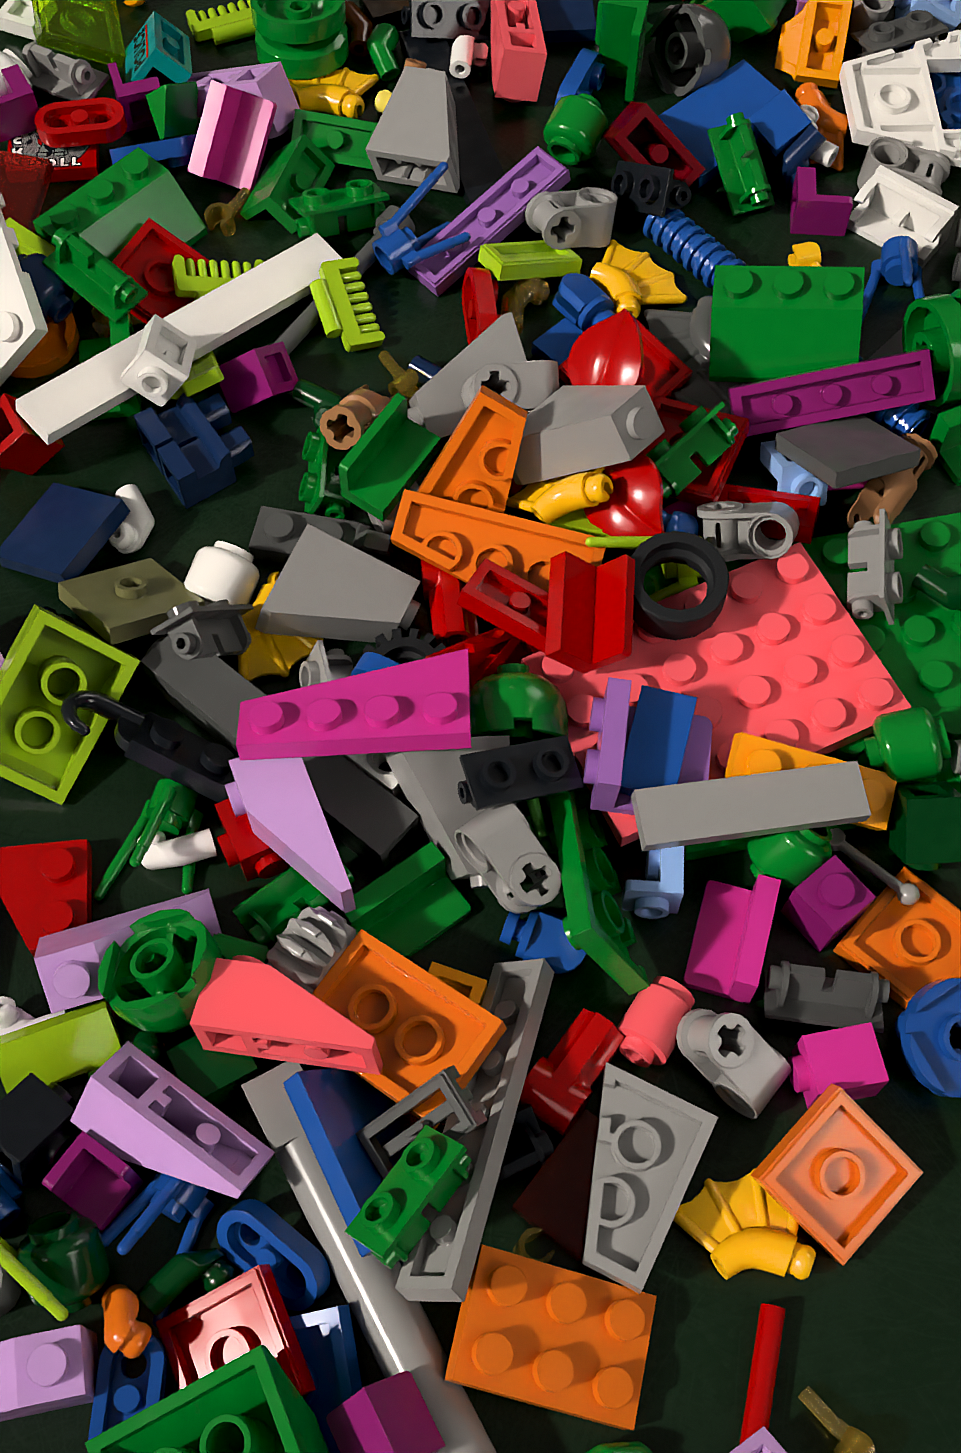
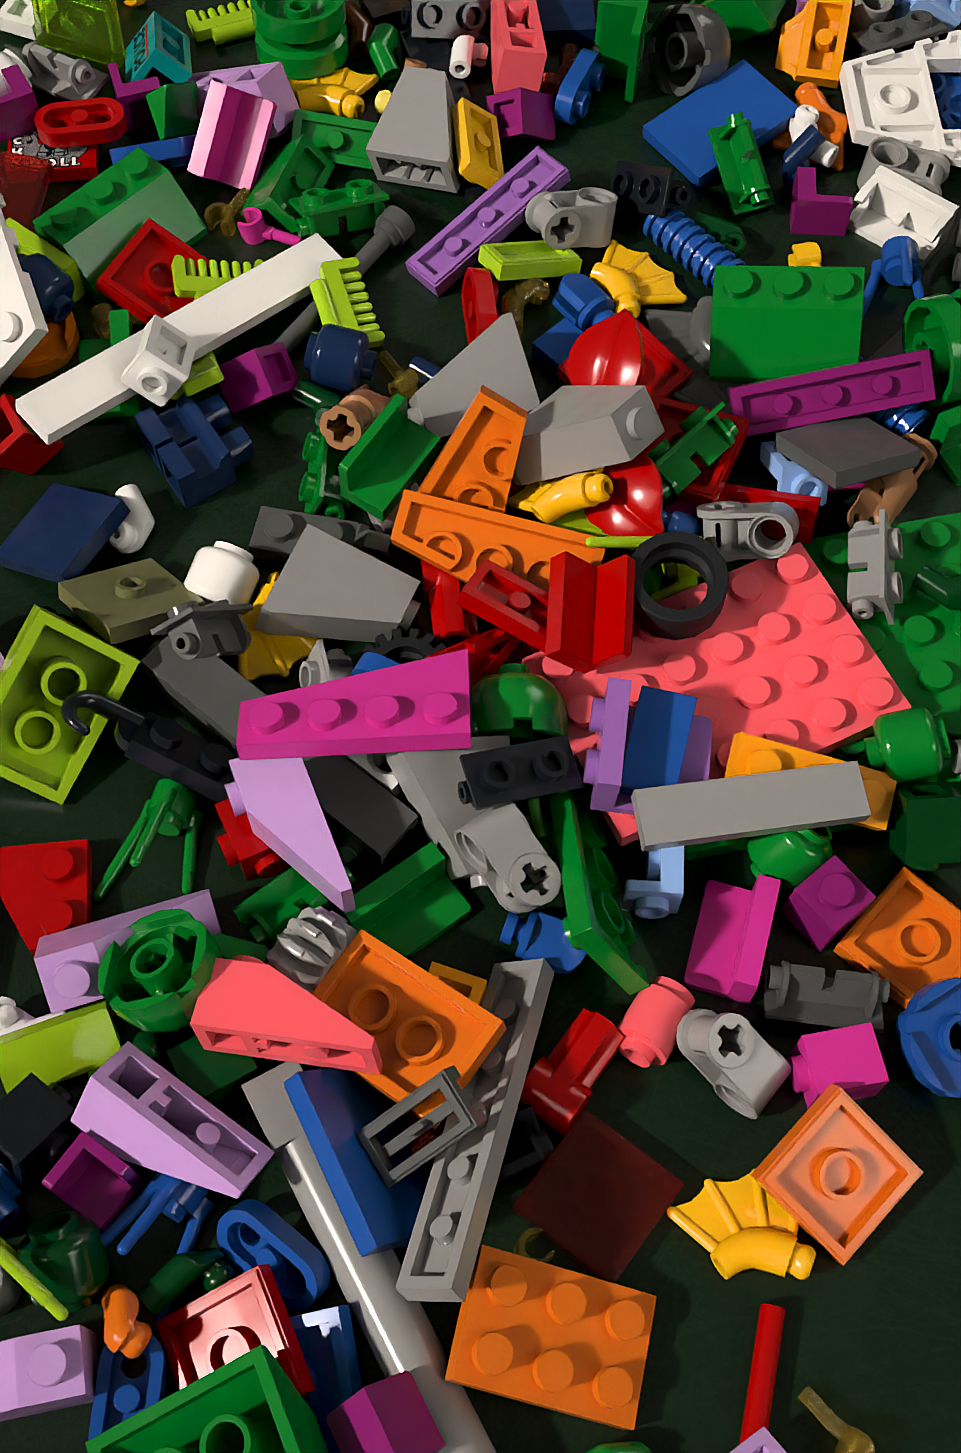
(93, 275): green hinge -> none
(179, 850): white arm -> none
(256, 231): none -> dark pink hand
(339, 357): none -> dark blue head
(401, 247): blue plant -> none
(424, 1175): green hinge -> none
(477, 144): none -> yellow plate
(521, 383): light grey piece -> none
(523, 114): none -> magenta panel
(553, 80): none -> clear red arm
(575, 129): green head -> none
(640, 1174): light grey wing -> none
(645, 139): dark red slope -> none
(724, 232): none -> dark green arm
(779, 122): blue tile -> none
(906, 893): light grey hinge -> none

